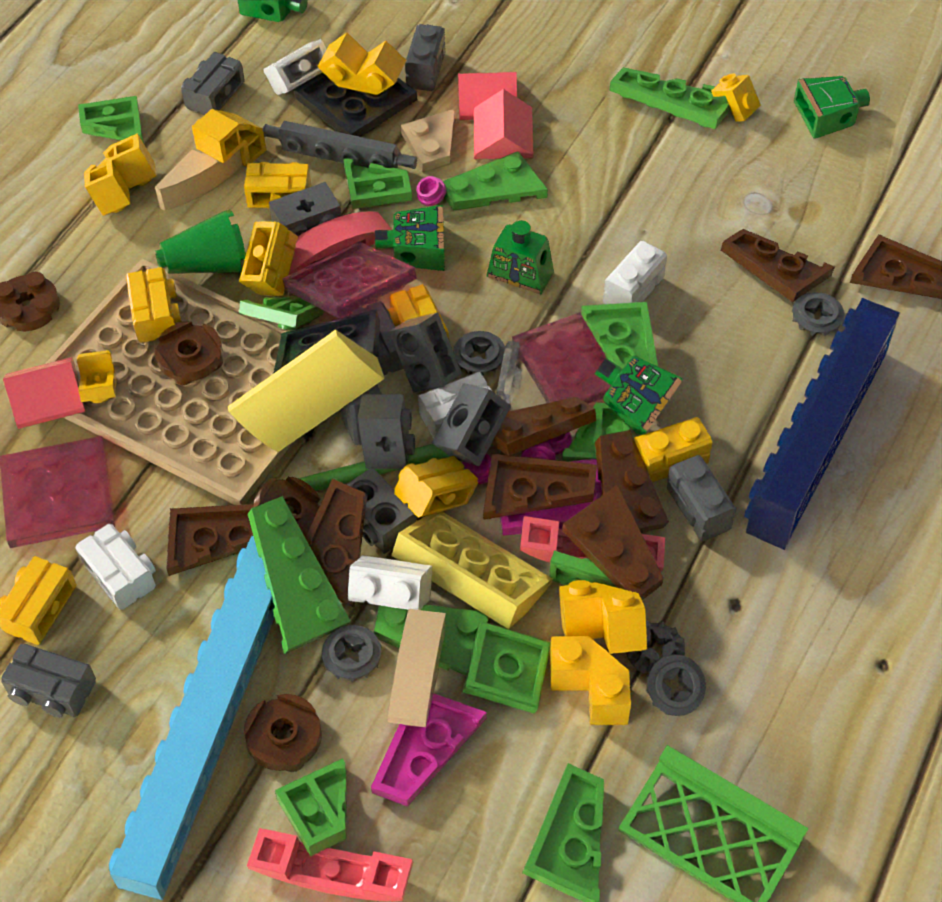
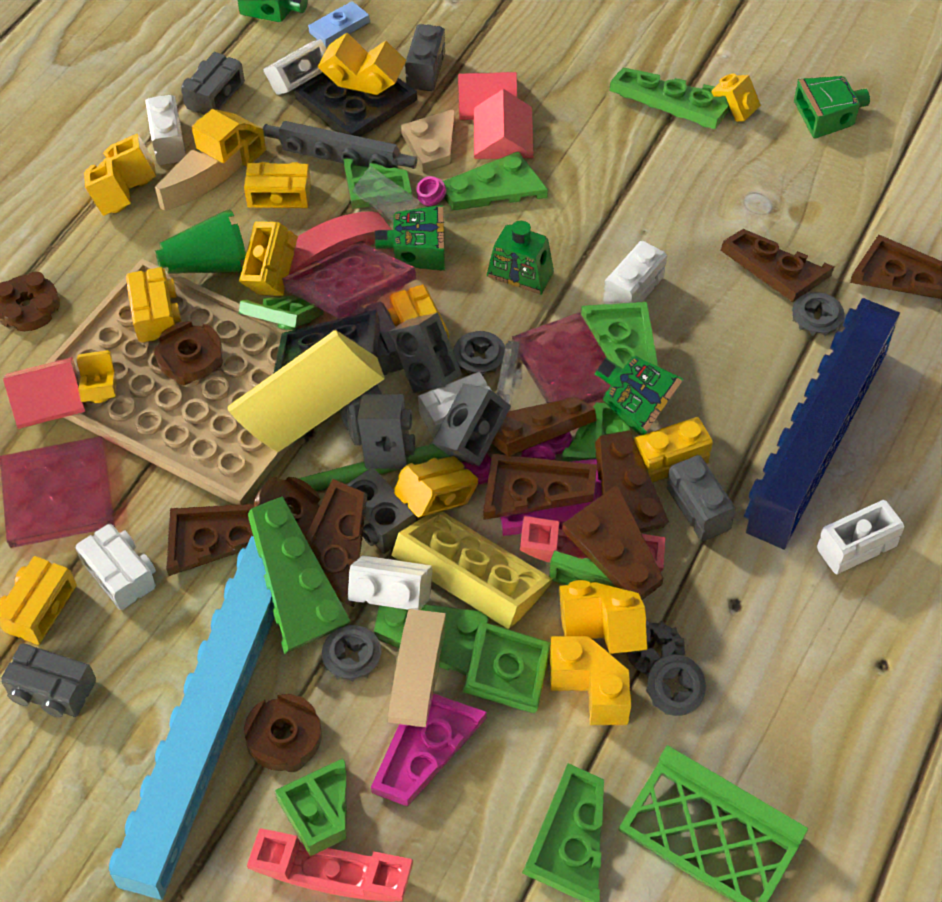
(111, 118): bright green wing -> none
(165, 129): none -> white brick
(305, 208): dark grey brick -> none
(337, 23): none -> light blue plate
(383, 193): none -> clear plate
(860, 536): none -> white brick

